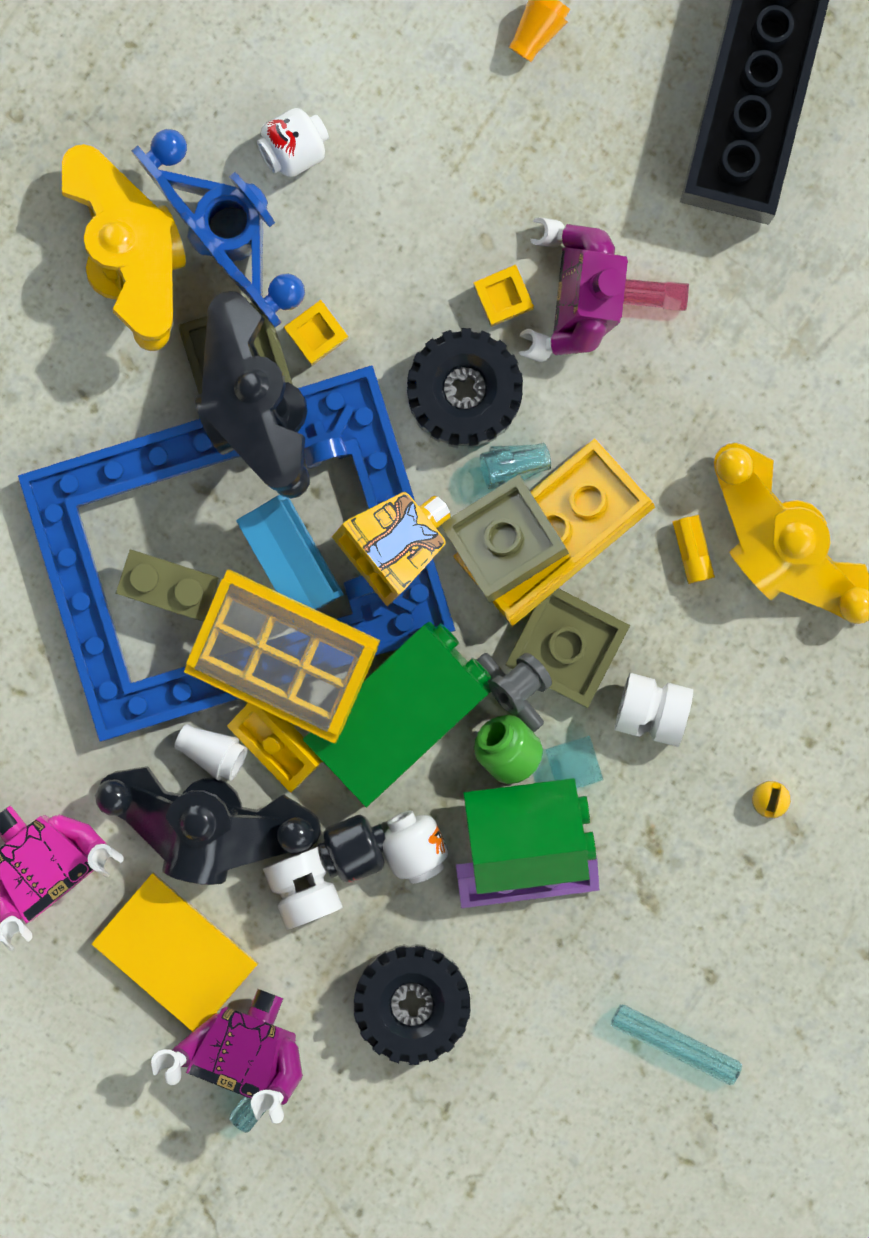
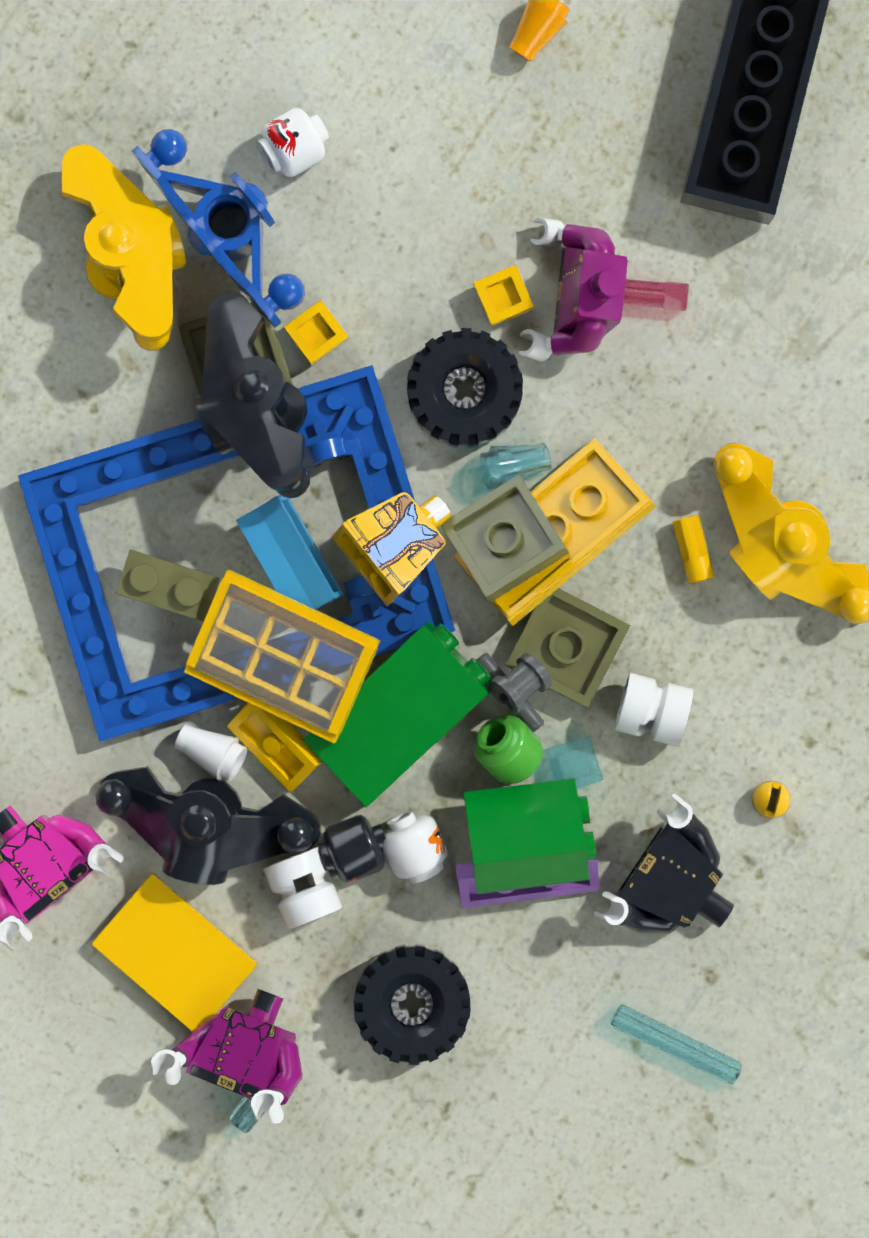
(671, 879): none -> black torso

